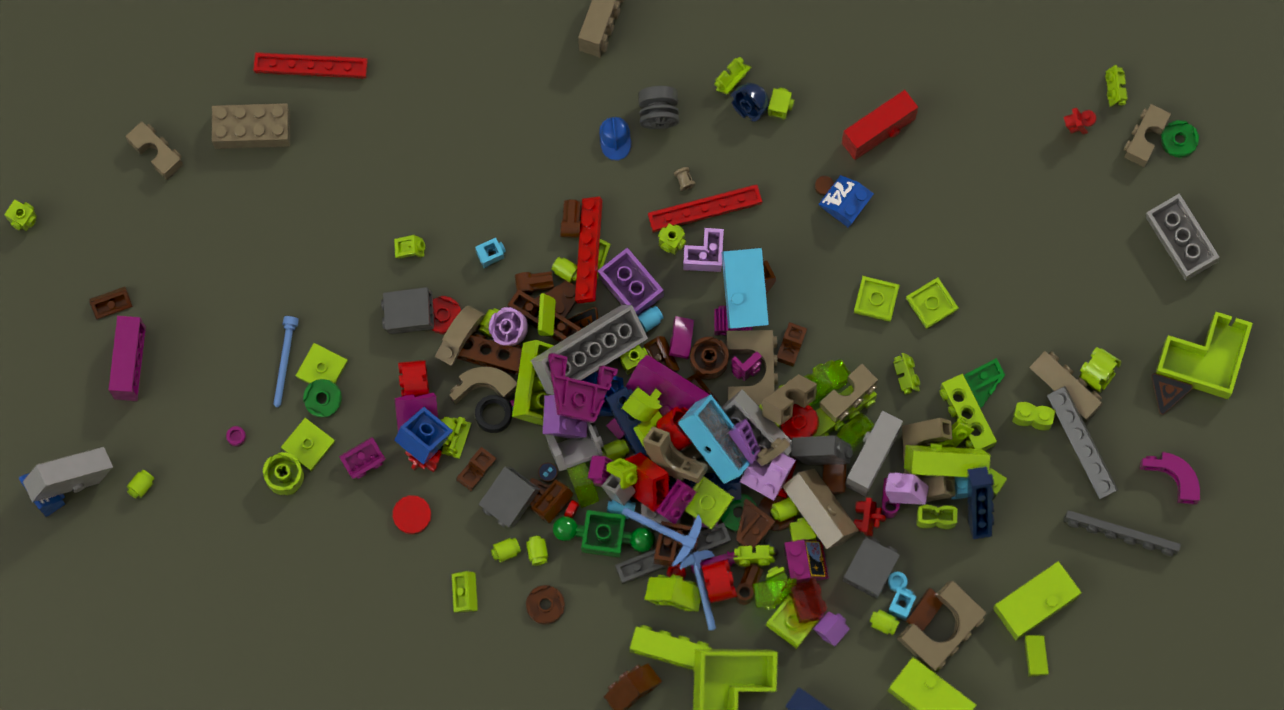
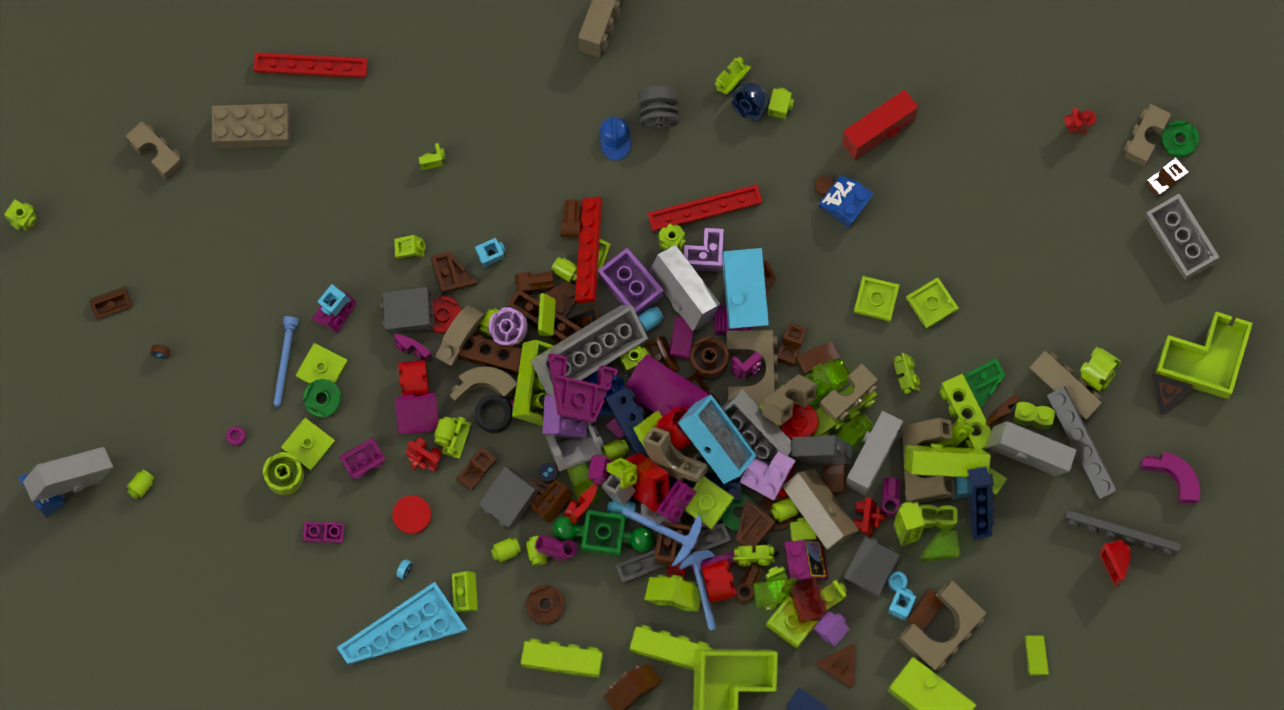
(127, 358): magenta brick -> none
(160, 351): none -> reddish brown tile
(323, 532): none -> magenta slope
(331, 321): none -> magenta bracket
(333, 294): none -> medium azure brick
(404, 569): none -> medium azure tile
(407, 344): none -> magenta slope
(412, 623): none -> medium azure wing
(423, 435): blue slope -> none
(432, 160): none -> lime bracket
(450, 273): none -> reddish brown wing
(554, 548): none -> magenta piece
(561, 659): none -> lime brick
(585, 500): none -> red slope
(642, 405): lime brick -> none
(684, 178): dark tan bush -> none
(684, 288): none -> light grey brick
(743, 438): medium lavender slope -> none
(777, 448): dark tan plate -> none
(817, 355): none -> reddish brown slope
(833, 594): none -> lime bracket
(840, 665): none -> reddish brown piece
(884, 622): lime brick -> none
(903, 487): lavender torso -> none
(909, 523): none -> lime brick
(942, 546): none -> clear neon green slope
(1003, 410): none -> reddish brown slope
(1031, 448): none -> light grey brick
(1037, 600): lime brick -> none
(1115, 78): lime hinge -> none
(1116, 560): none -> red slope
(1166, 177): none -> slope

